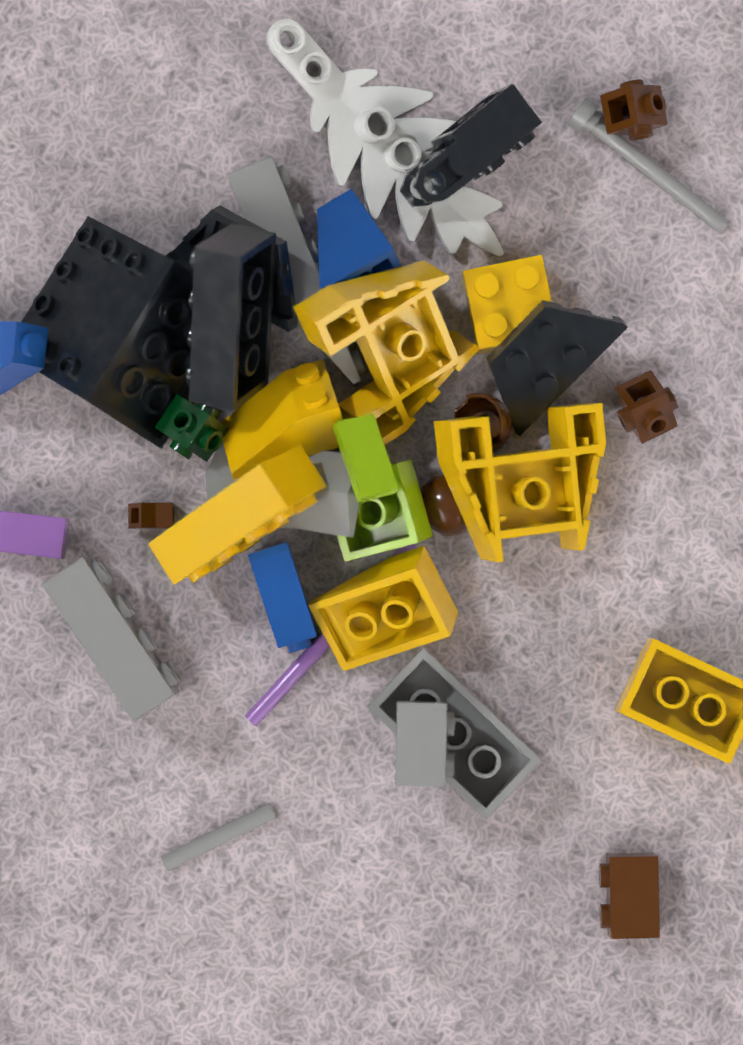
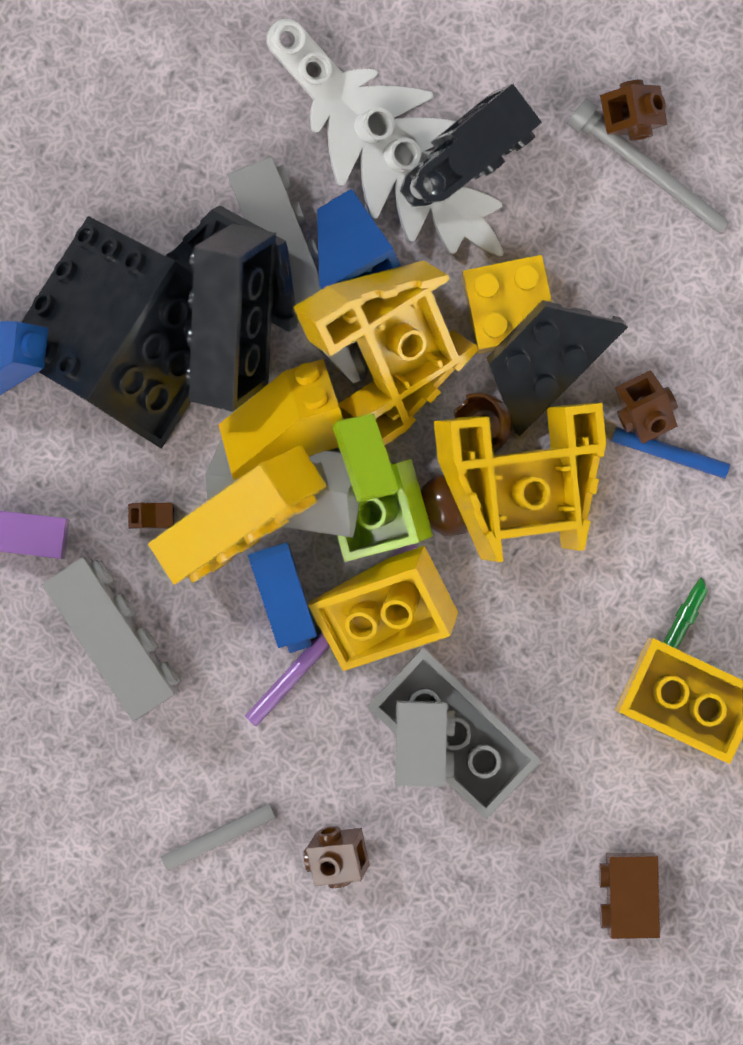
(192, 428): dark green brick -> none
(336, 857): none -> reddish brown brick
(672, 453): none -> blue bar
(686, 614): none -> green piece

